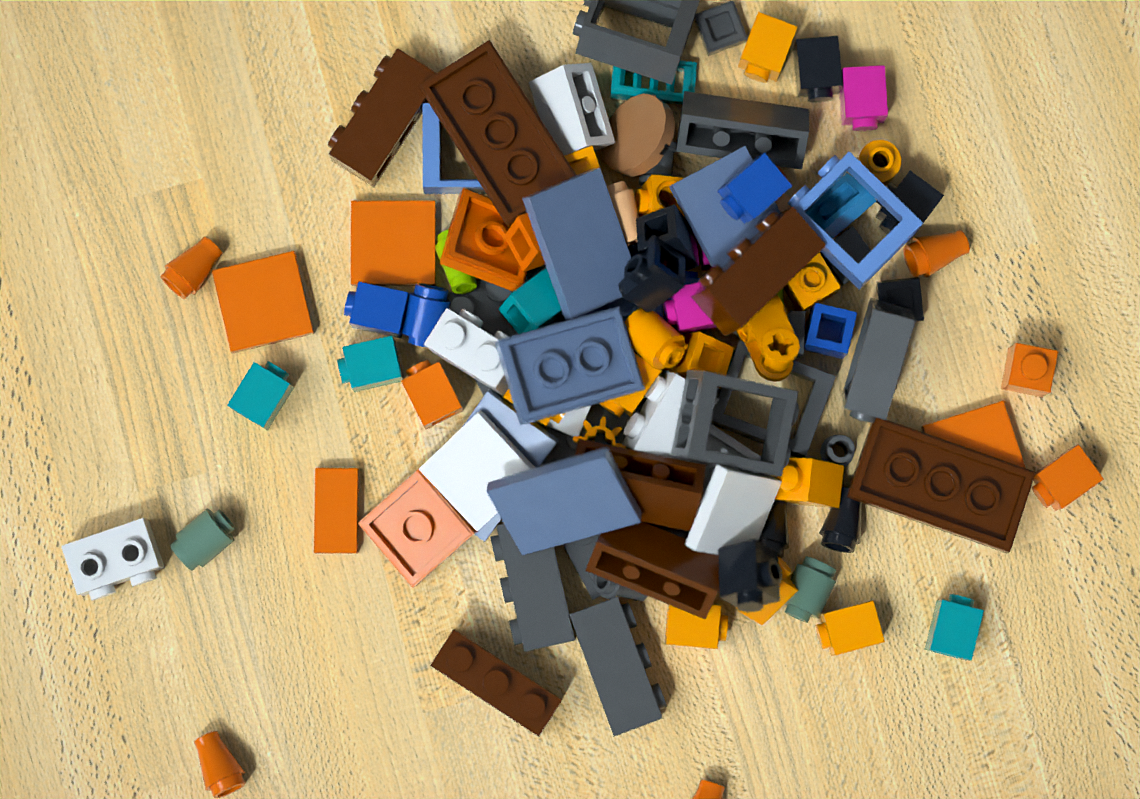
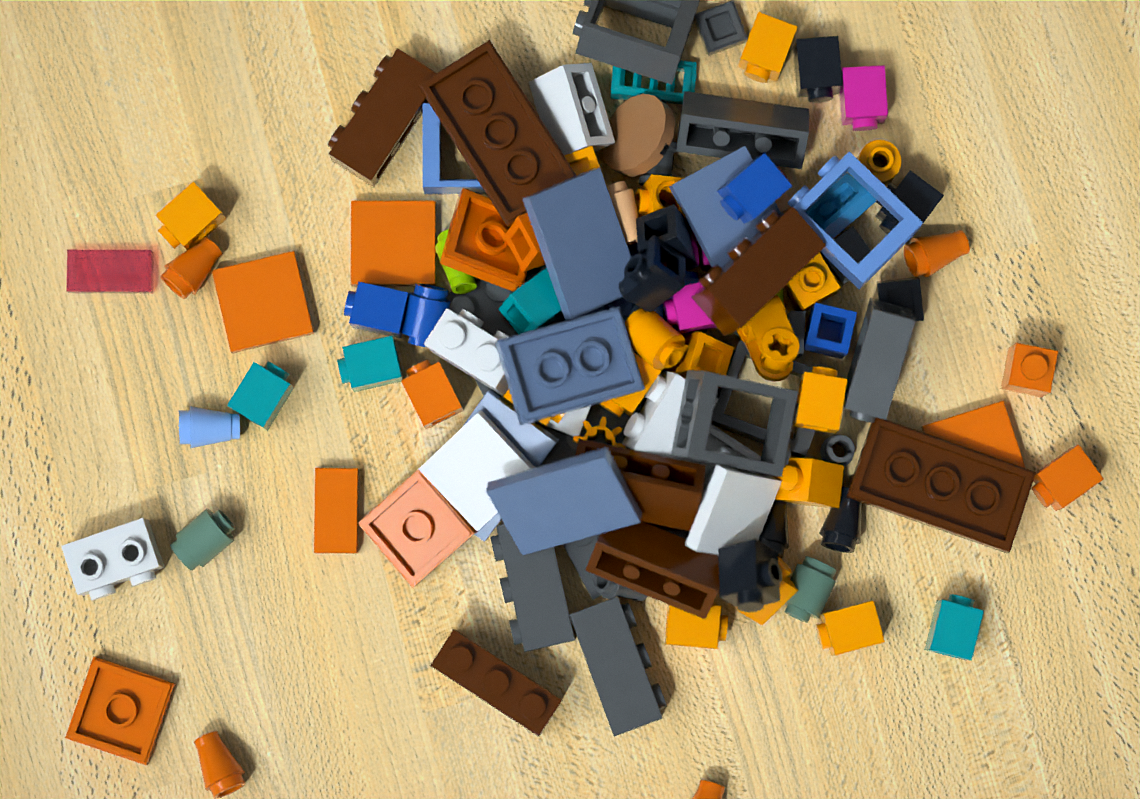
(110, 271): none -> clear pink tile
(120, 710): none -> orange tile
(189, 218): none -> light orange brick
(207, 426): none -> light blue cone
(820, 400): none -> light orange brick

